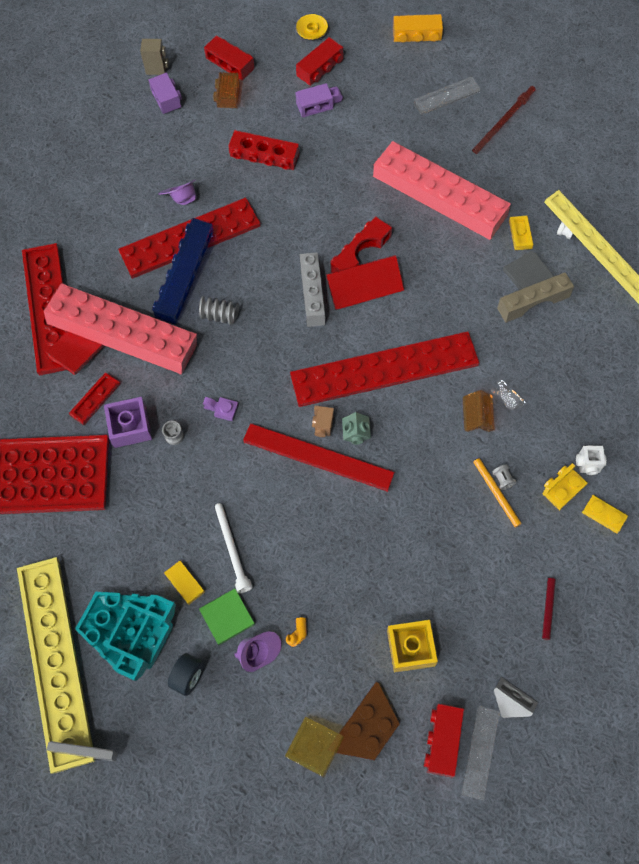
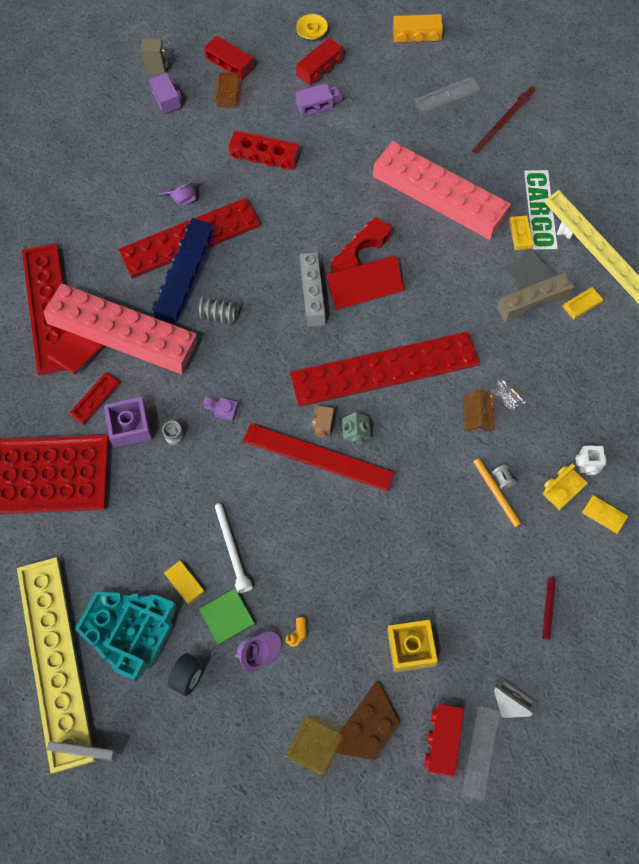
(540, 214): none -> sticker
(583, 303): none -> yellow tile

